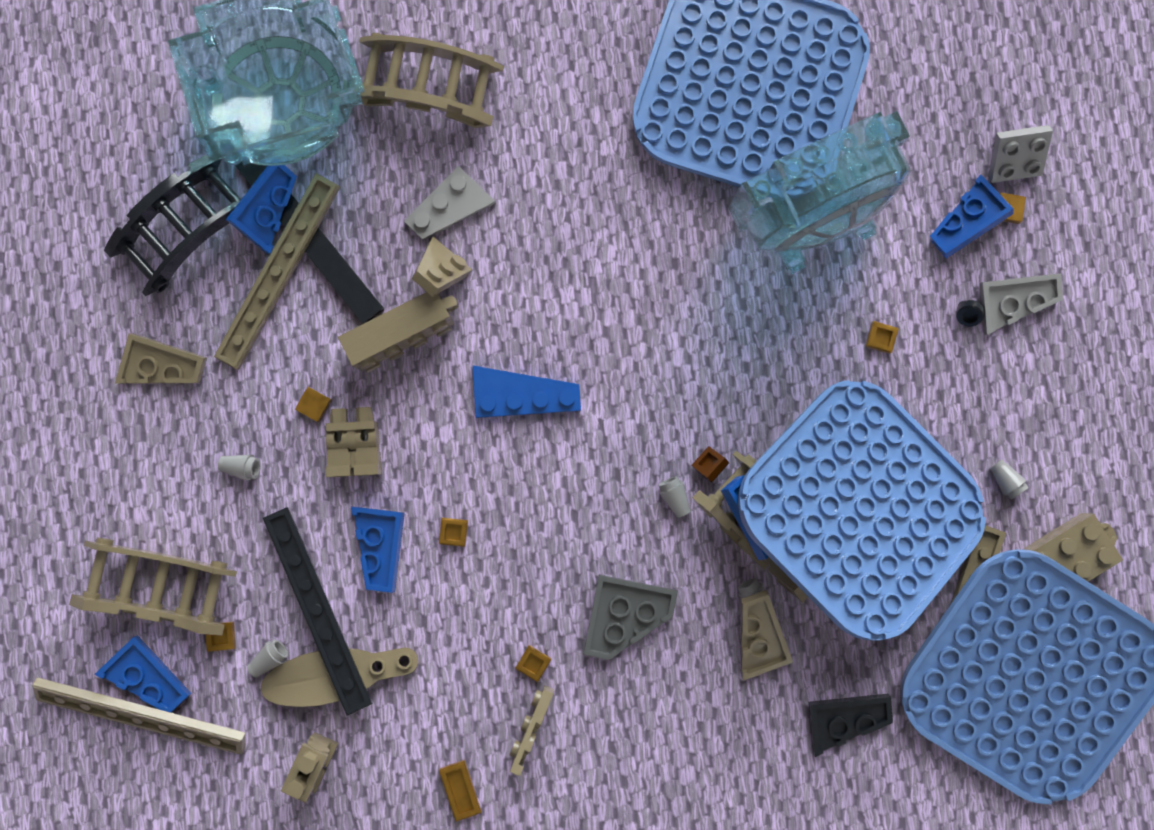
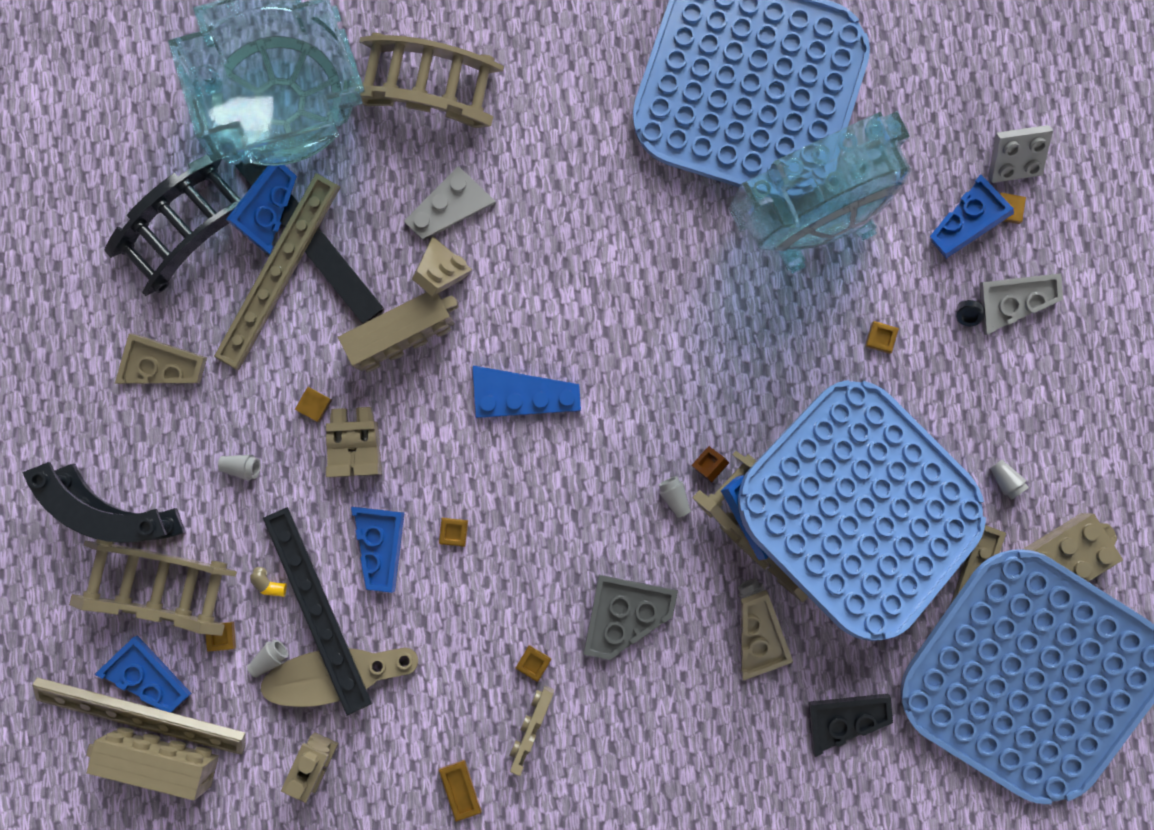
(77, 507): none -> black fence
(152, 763): none -> dark tan piece
(264, 585): none -> arm

